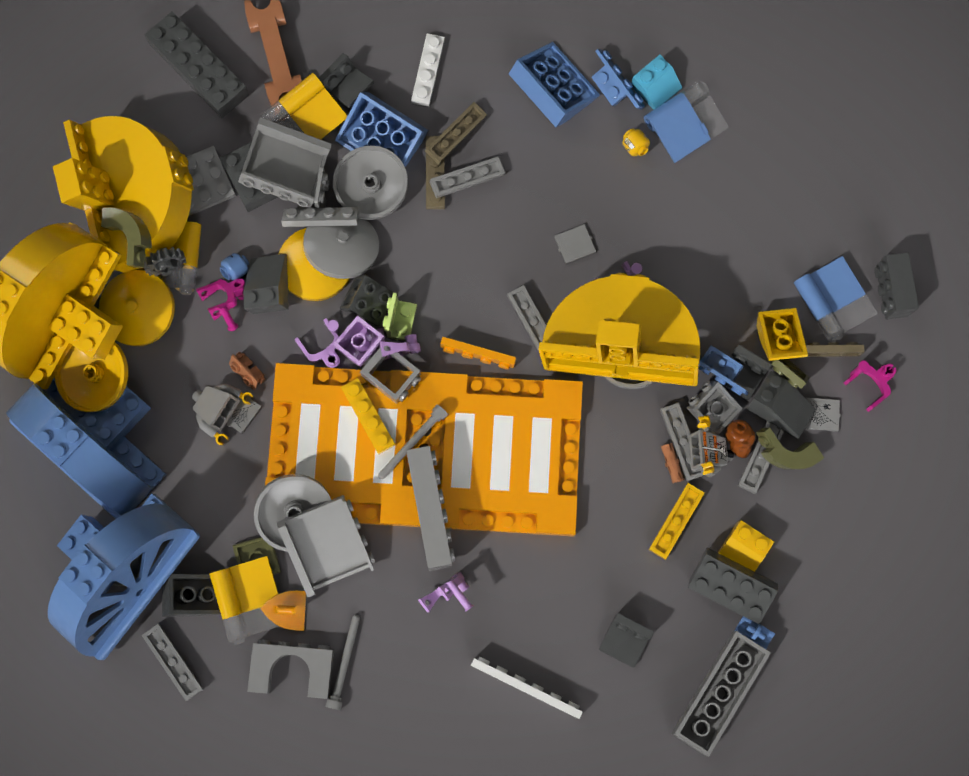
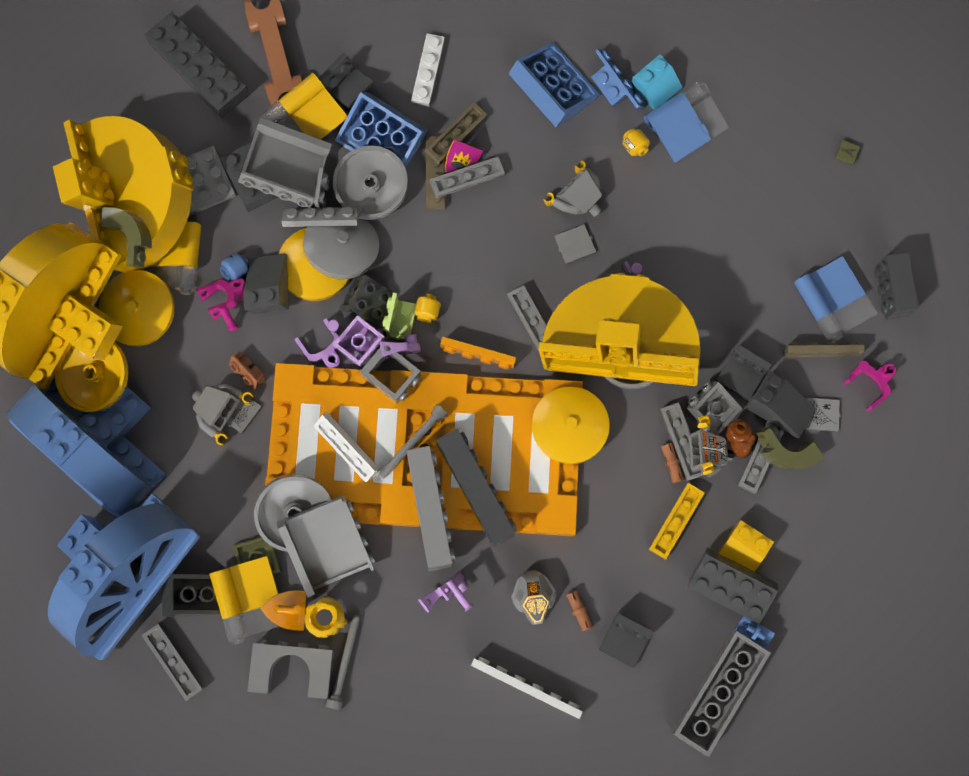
(164, 261): dark grey gear -> none
(338, 620): none -> yellow piece
(346, 447): none -> white plate
(368, 416): yellow plate -> none
(427, 308): none -> yellow head
(461, 156): none -> dark pink shield
(475, 487): none -> dark grey brick
(533, 596): none -> light grey helmet
(570, 425): none -> yellow dish
(579, 194): none -> light grey torso
(579, 611): none -> nougat pin
(723, 368): medium blue bracket -> none
(781, 334): yellow slope -> none
(796, 376): olive plate -> none
(847, 152): none -> olive tile

